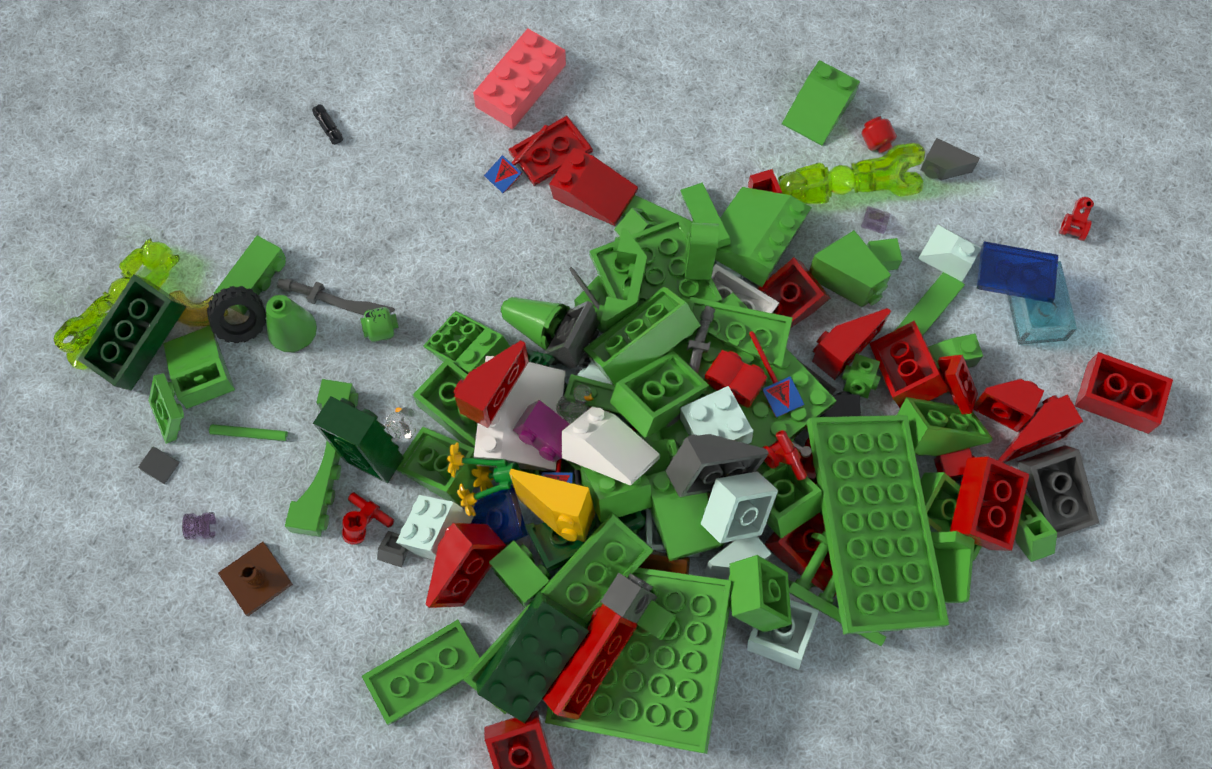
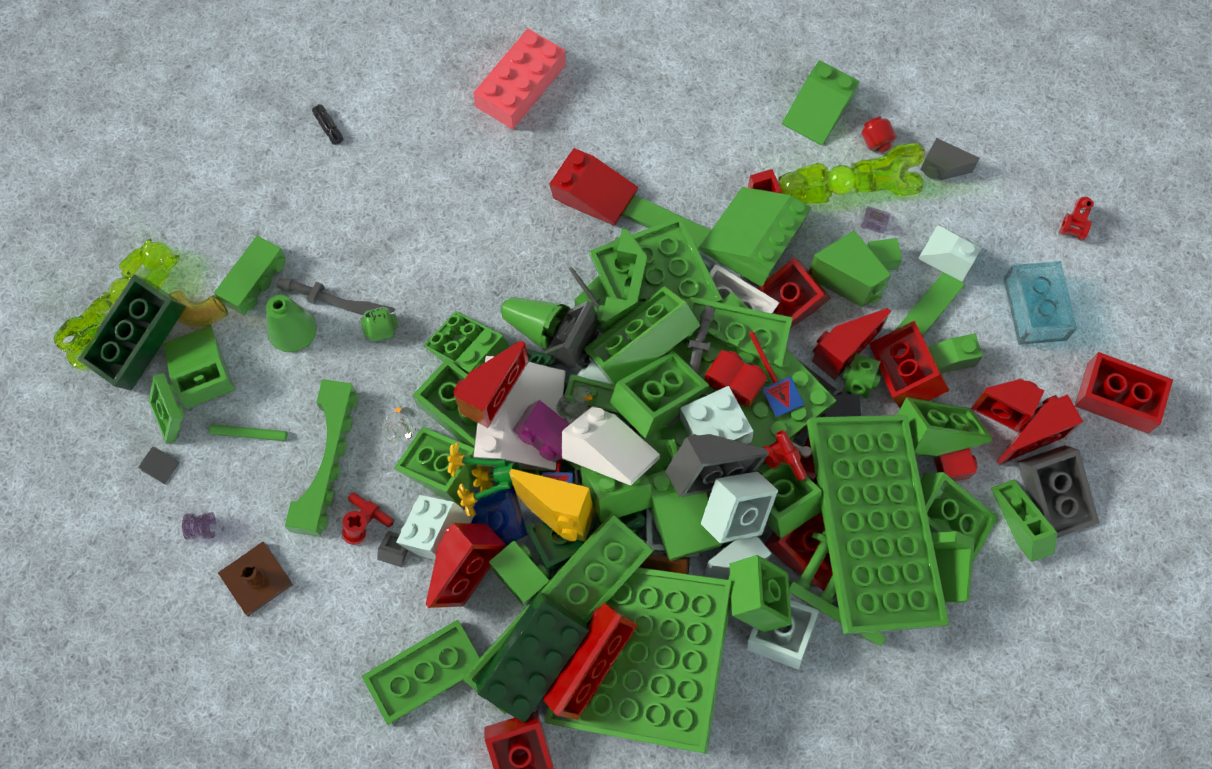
(236, 332): black tyre -> none
(359, 438): dark green brick -> none
(504, 172): piece -> none
(550, 150): red tile -> none
(629, 596): dark grey brick -> none
(635, 221): bright green brick -> none
(656, 620): bright green tile -> none
(701, 250): bright green beam -> none
(703, 211): bright green tile -> none
(959, 382): red bracket -> none
(990, 503): red brick -> none
(1017, 272): clear blue tile -> none

